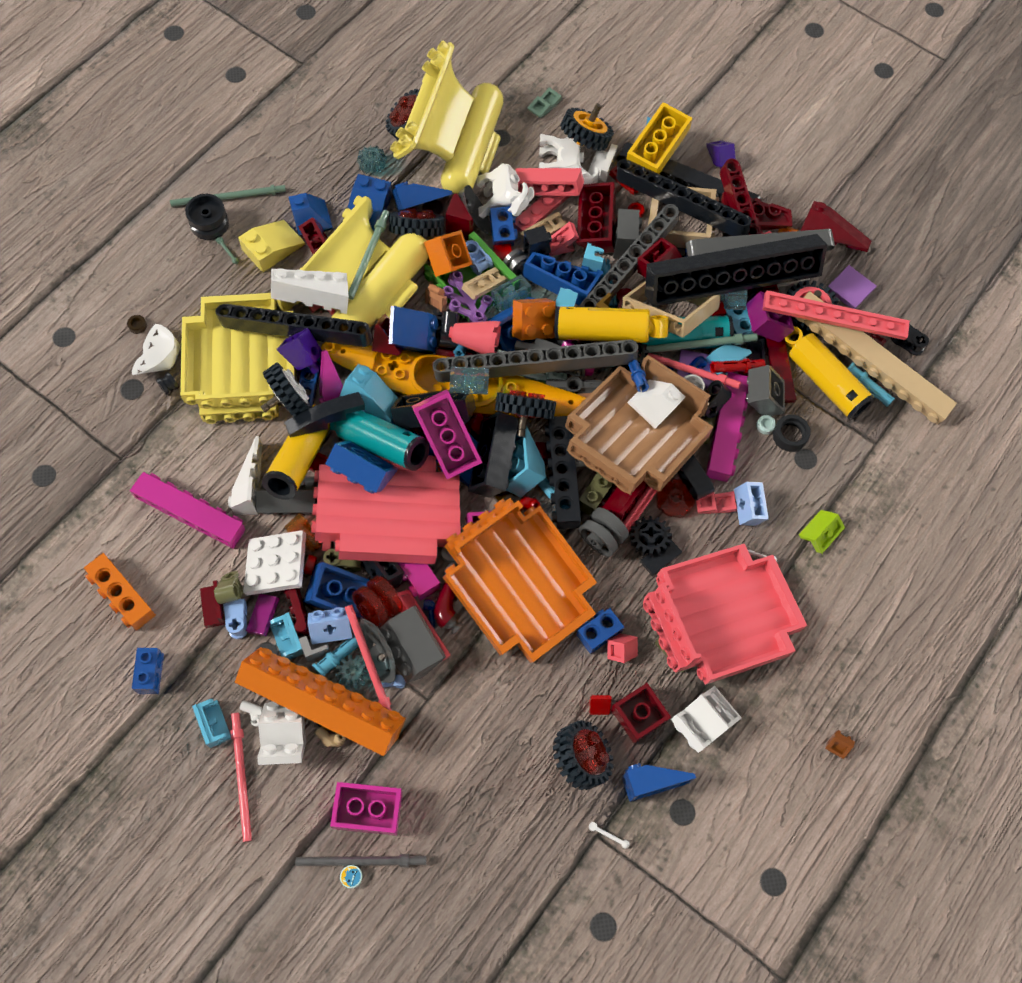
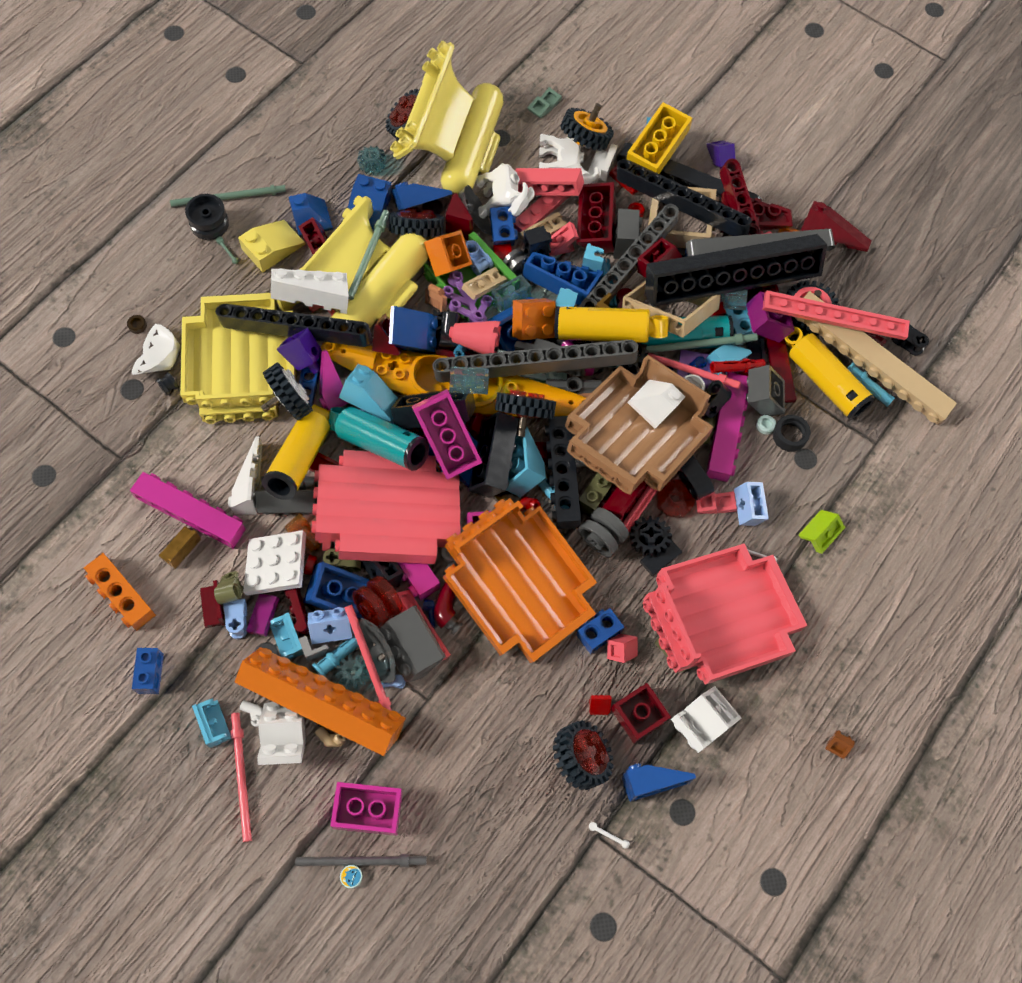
(180, 547): none -> pearl gold panel
(319, 416): black slope -> none
(360, 466): blue slope -> none
(638, 376): blue axle -> none
(851, 287): medium lavender tile -> none

